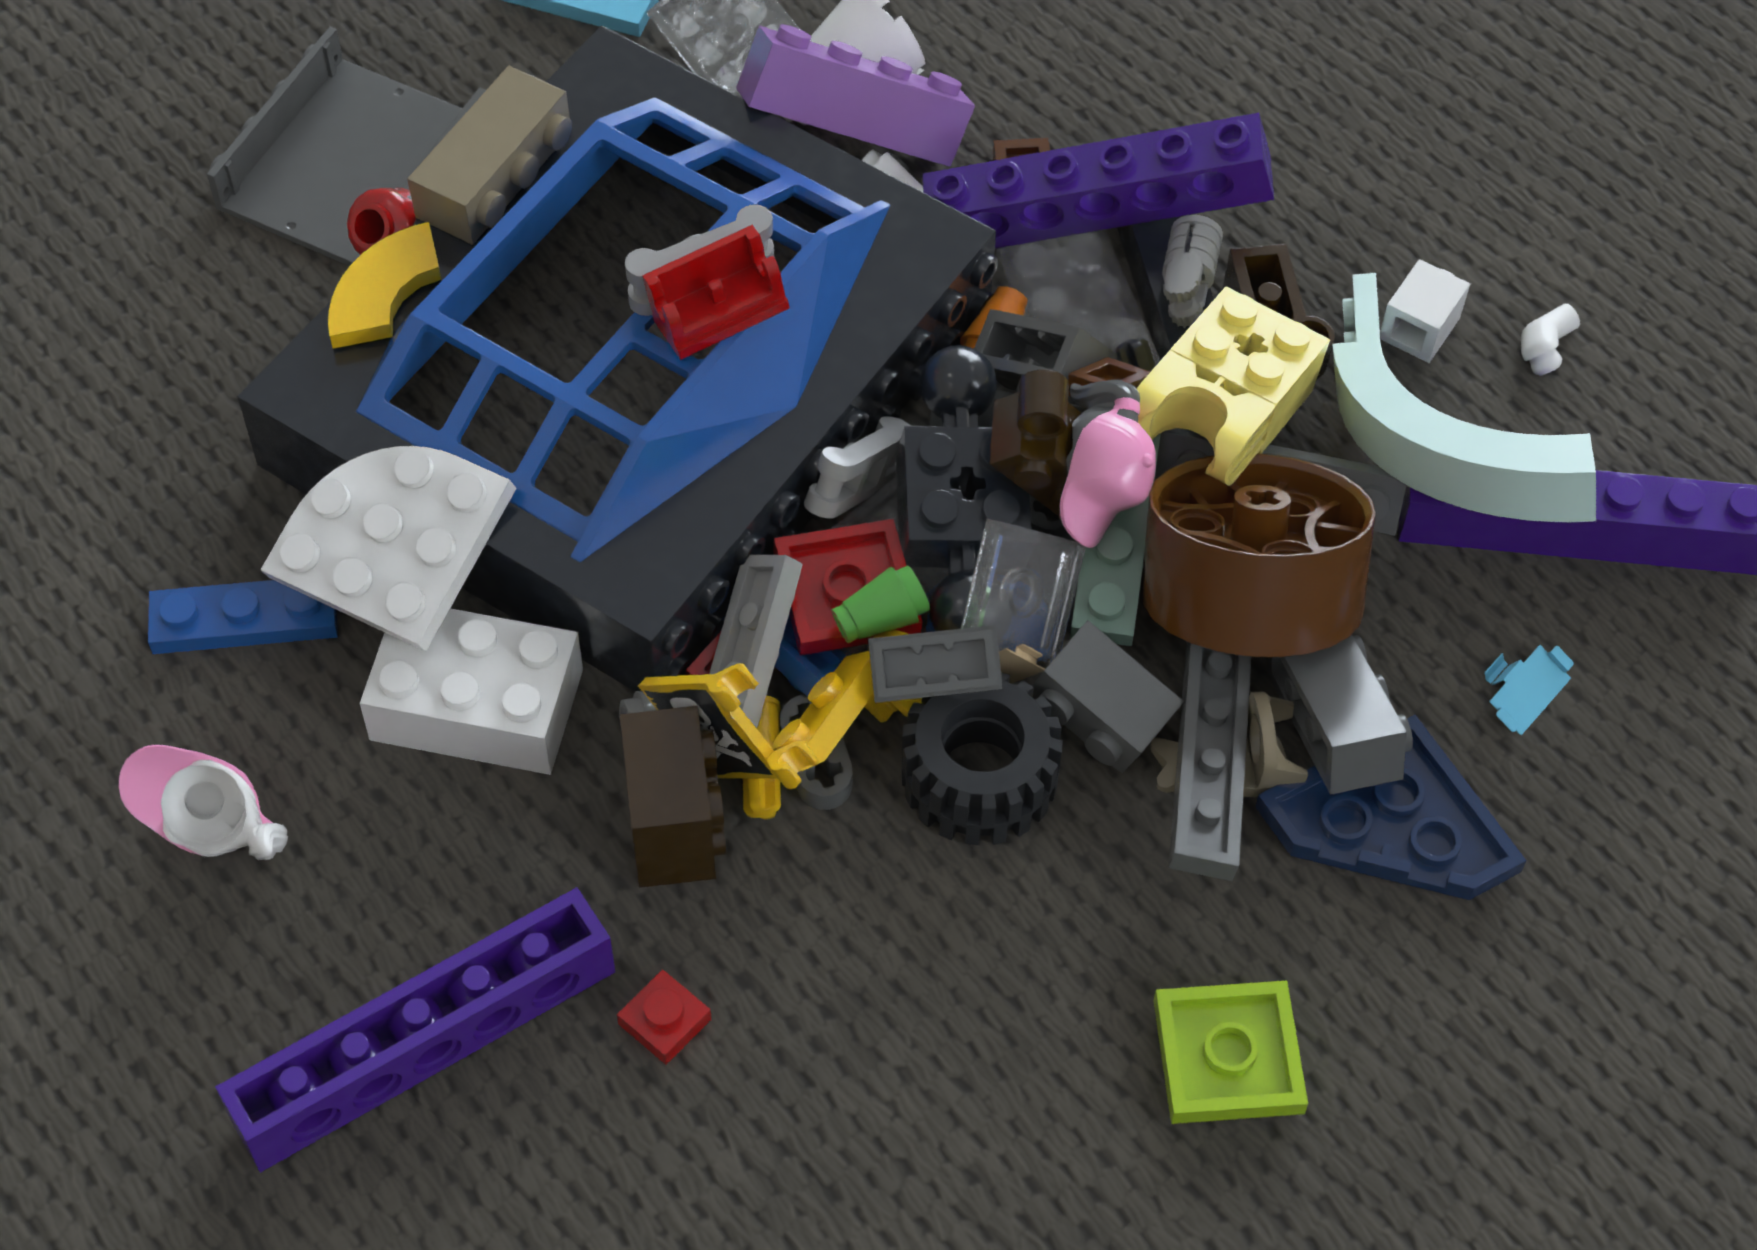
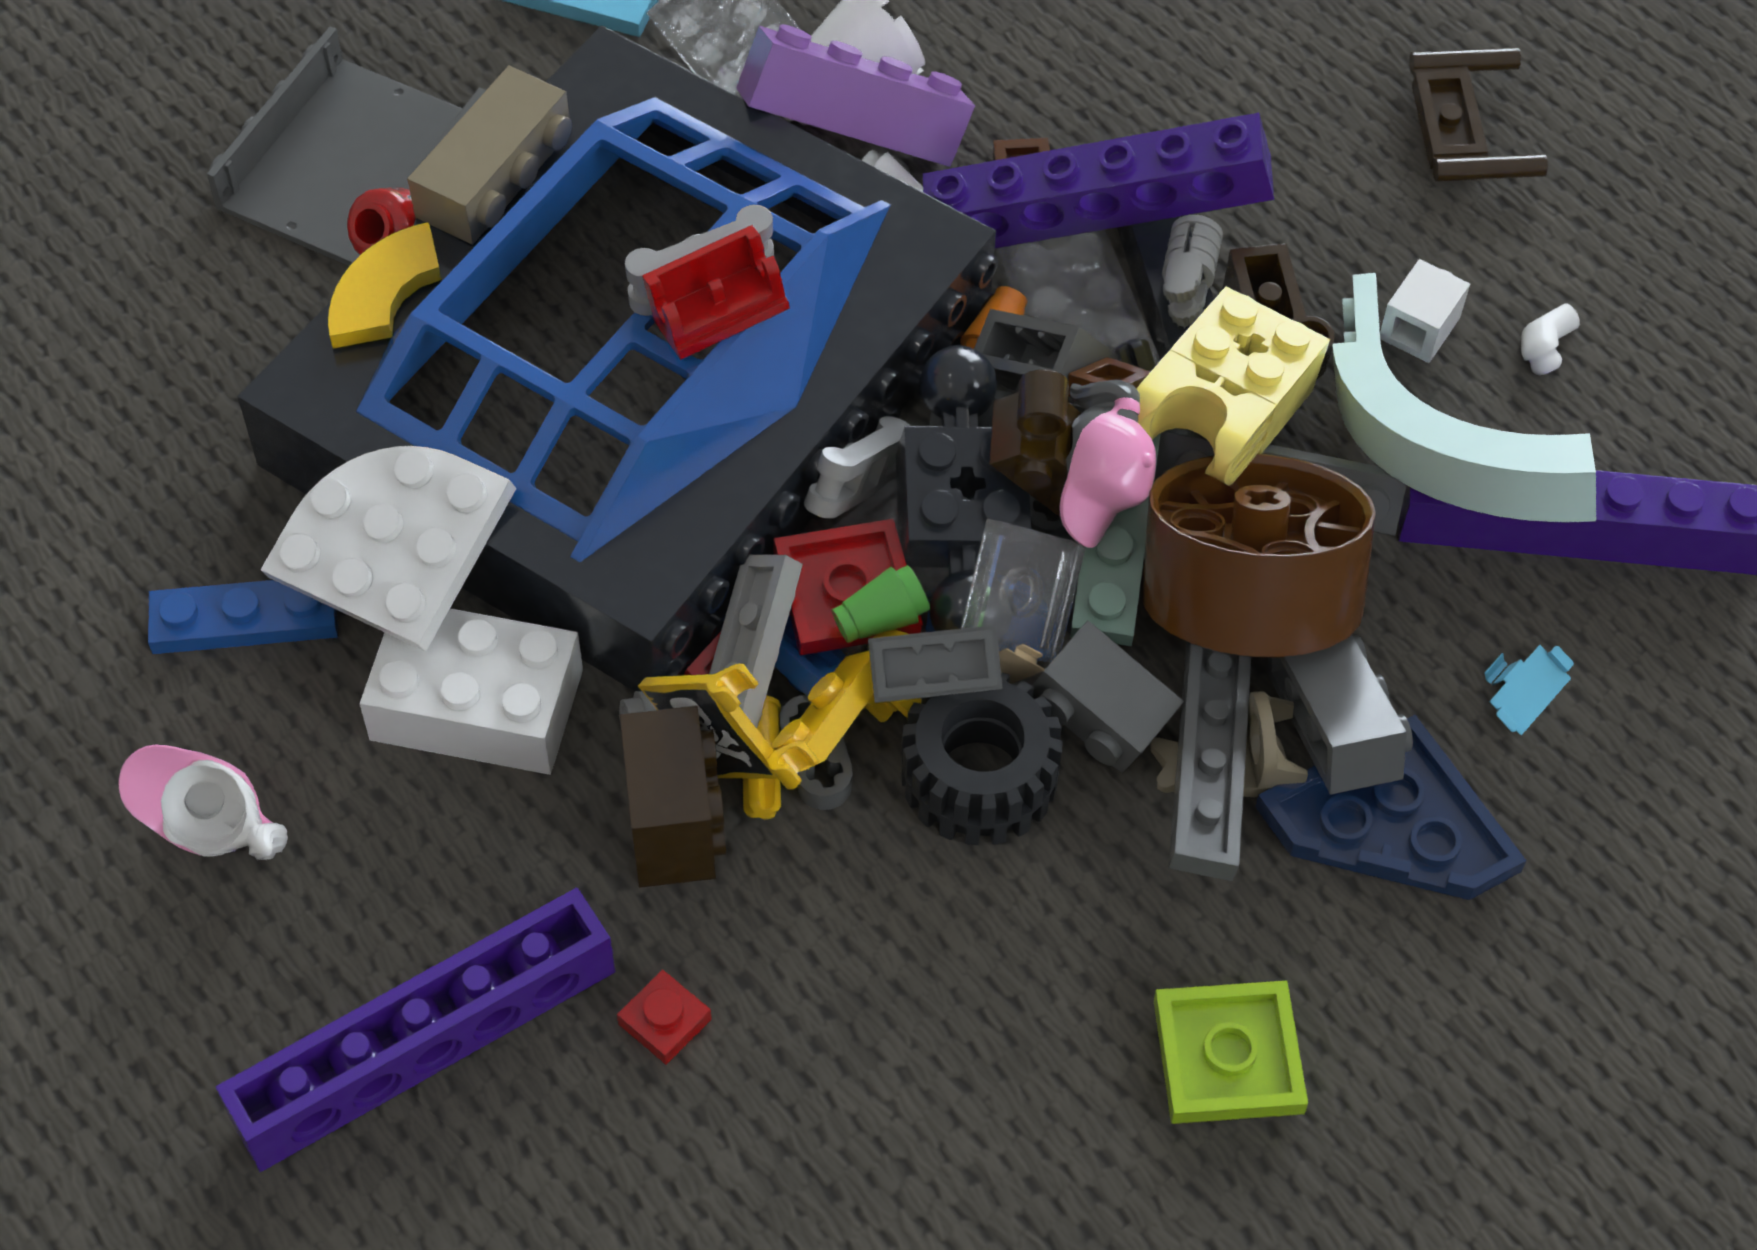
(1452, 118): none -> dark brown plate

